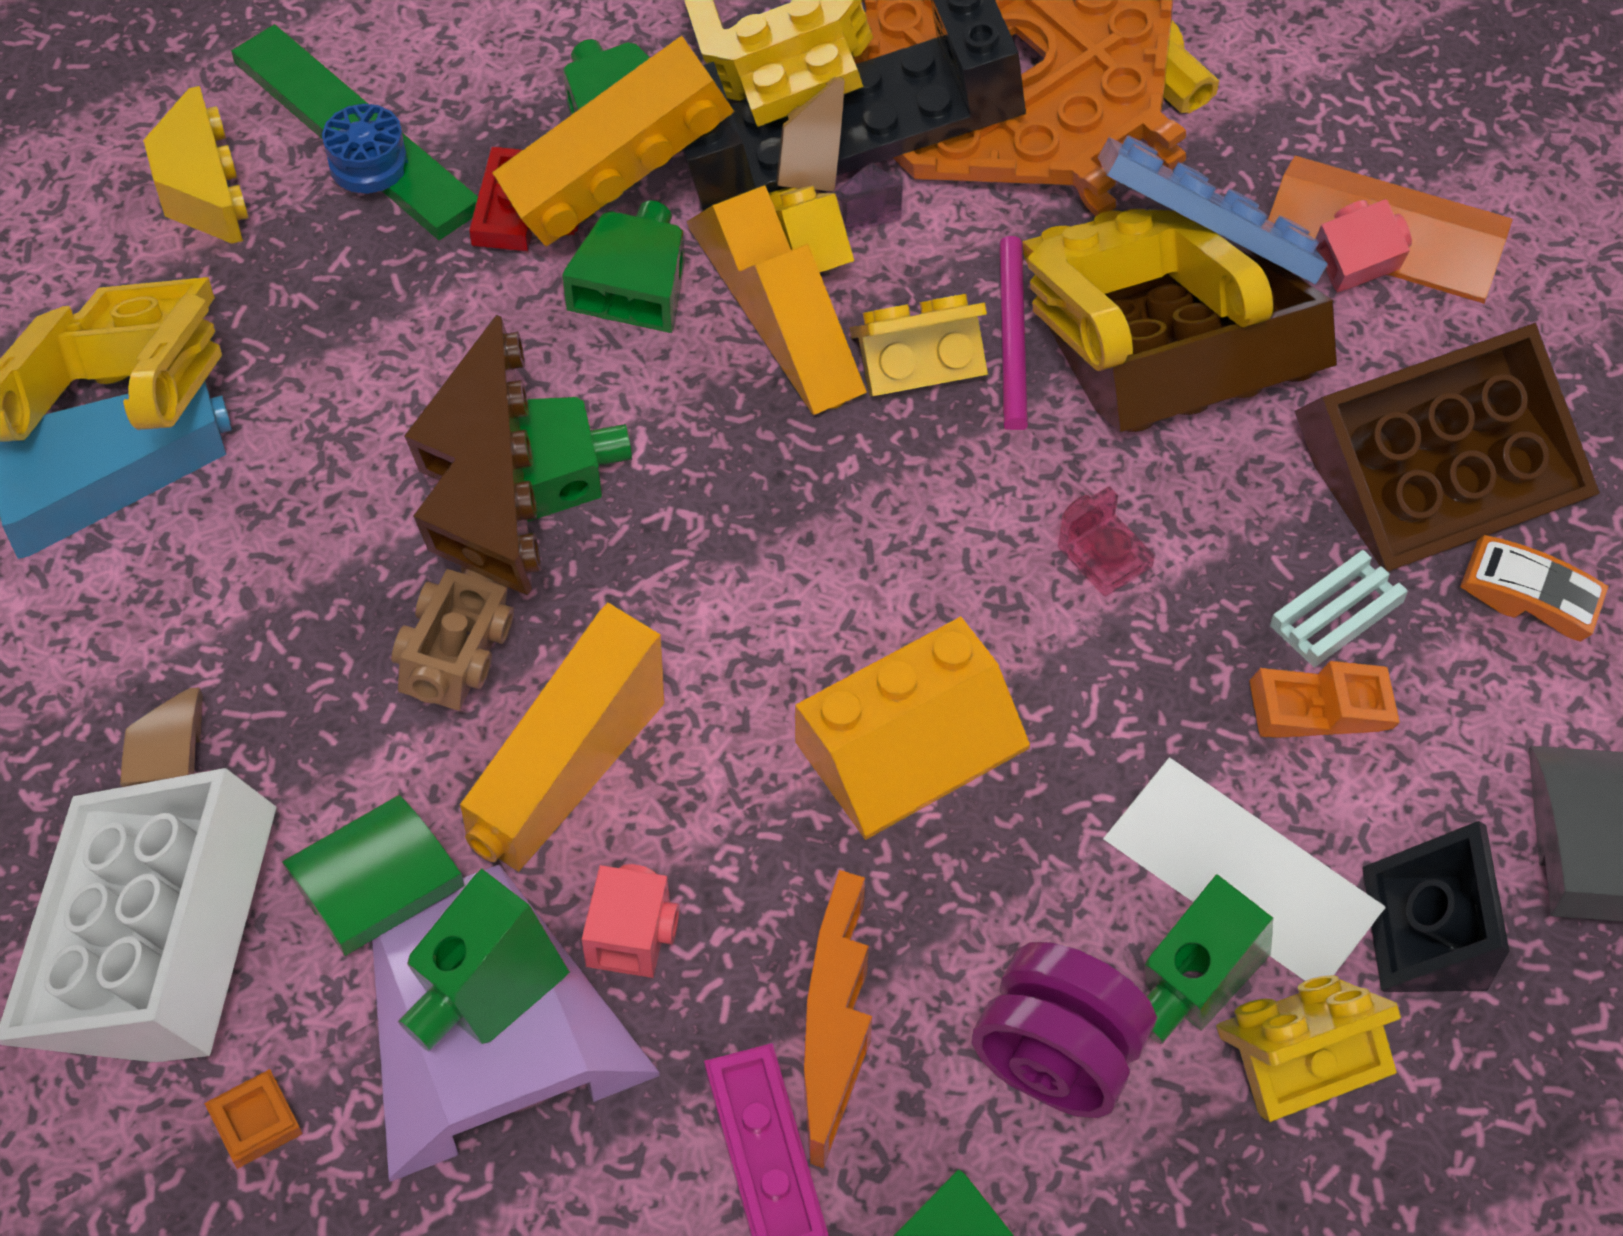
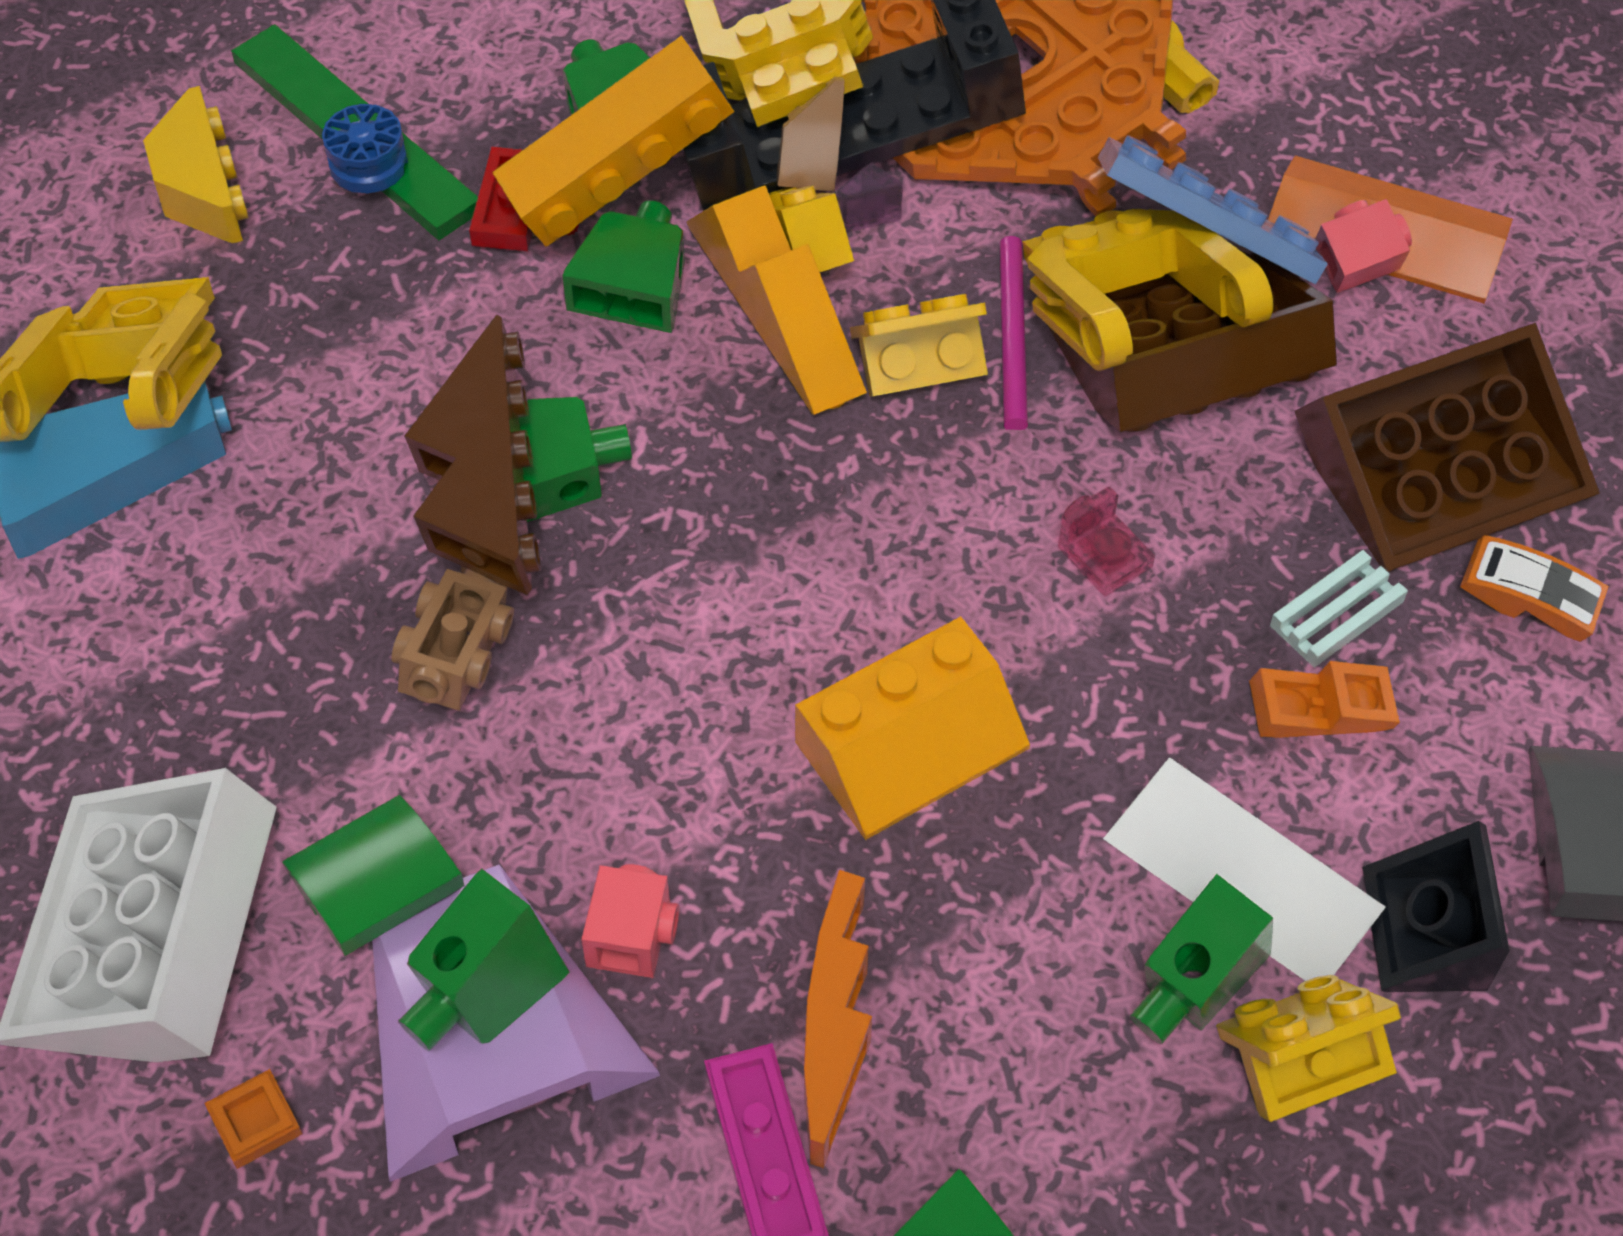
(163, 740): medium nougat slope -> none
(566, 738): light orange slope -> none
(1064, 1029): magenta wheel -> none

